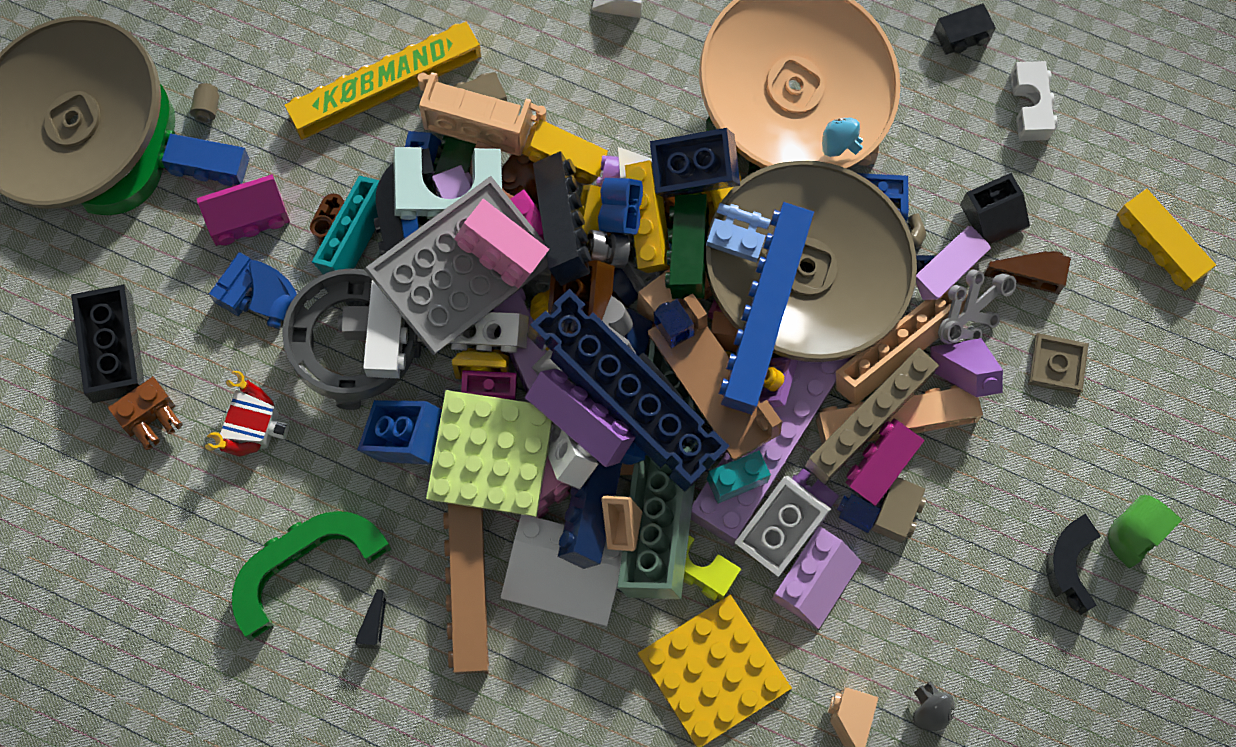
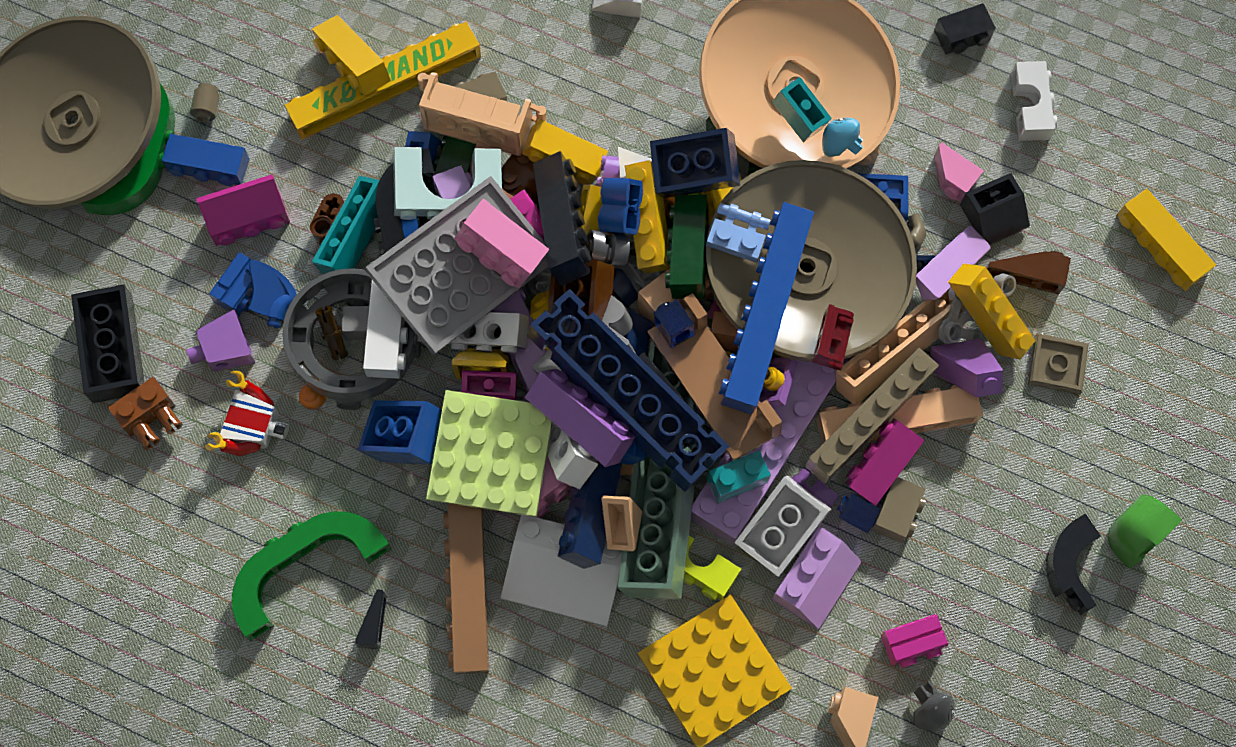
(222, 344): none -> medium lavender torso
(311, 399): none -> orange plate
(331, 333): none -> dark brown pin
(350, 55): none -> yellow brick
(801, 109): none -> teal brick
(833, 337): none -> dark red hinge
(914, 641): none -> dark pink brick
(955, 172): none -> bright pink slope
(991, 311): none -> yellow brick

